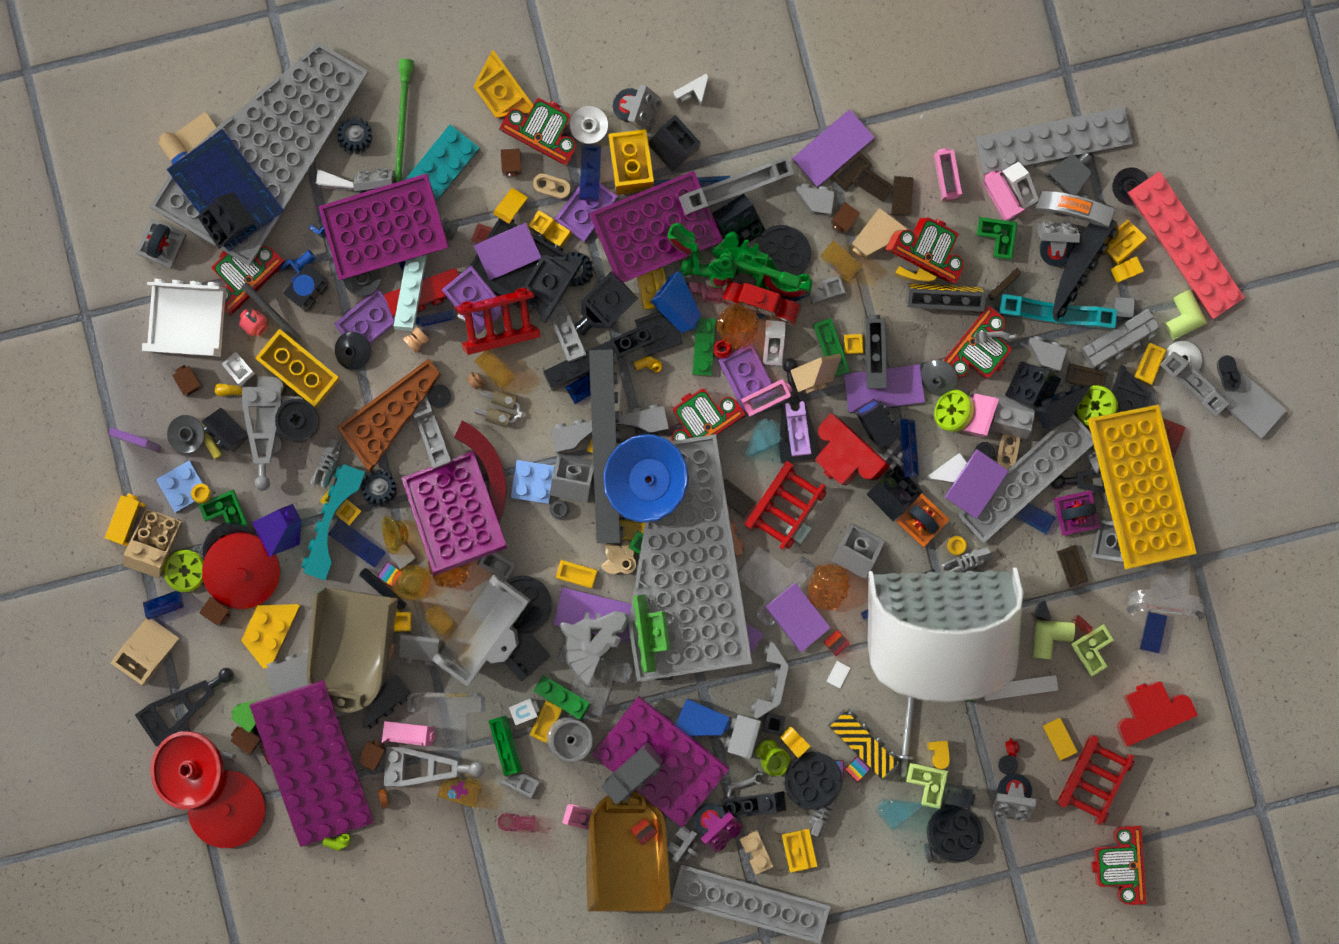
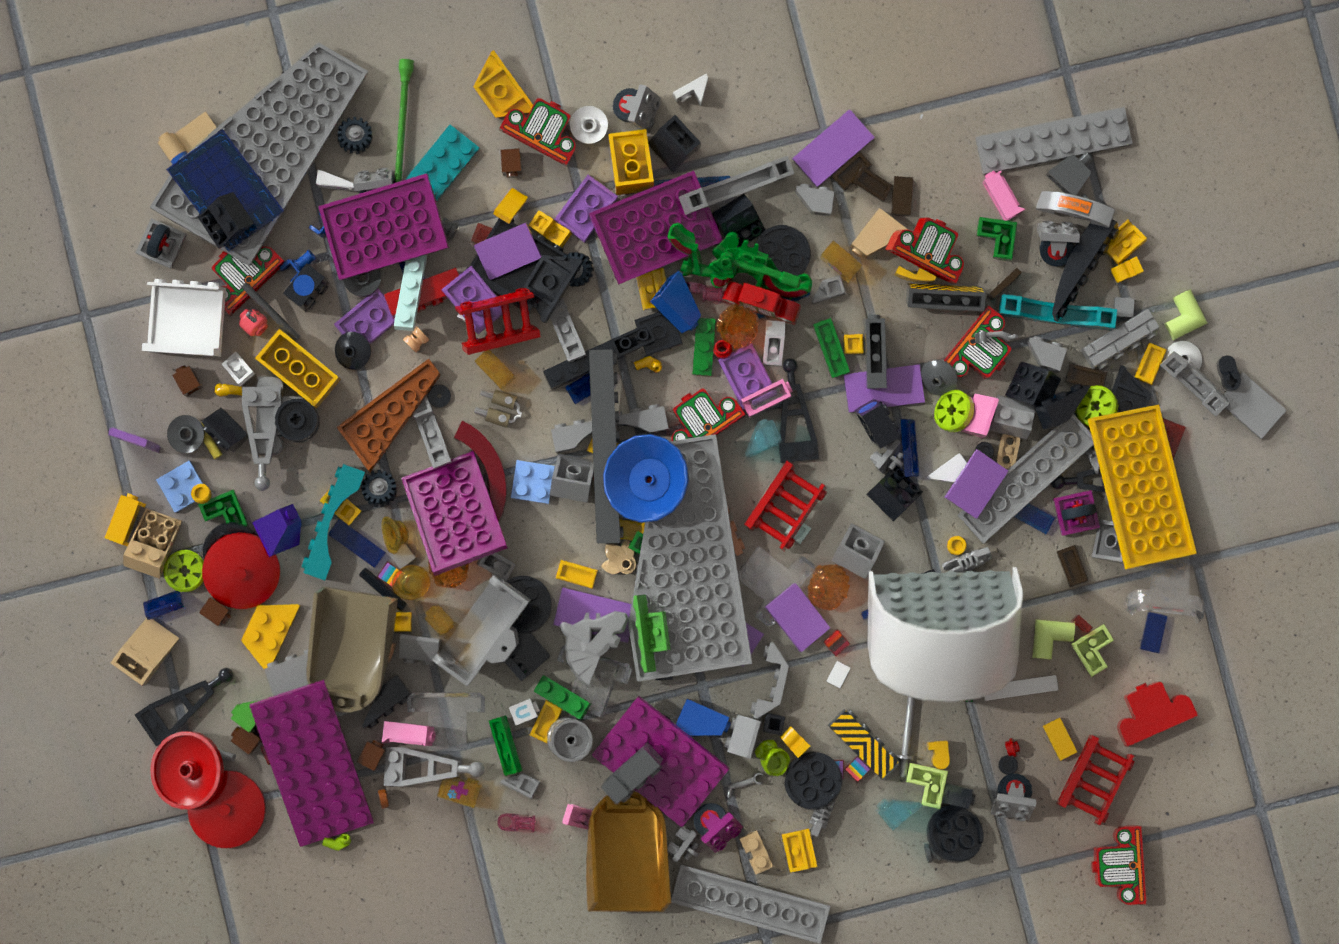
(327, 463): light grey hinge -> none
(435, 318): clear blue tile -> none
(475, 380): medium nougat plate -> none
(552, 185): tan plate -> none
(559, 509): dark grey plate -> none
(590, 172): clear blue tile -> none
(605, 304): black plate -> none
(643, 831): clear red tile -> none
(737, 499): dark brown tile -> none
(755, 804): black slope -> none
(798, 430): lavender plate -> none
(816, 373): tan slope -> none
(844, 218): reddish brown brick -> none
(847, 453): red brick -> none
(922, 520): orange plate -> none
(947, 174): bright pink window -> none
(1021, 185): white slope -> none
(1042, 611): black slope -> none
(1127, 176): black dish -> none
(1185, 245): coral plate -> none

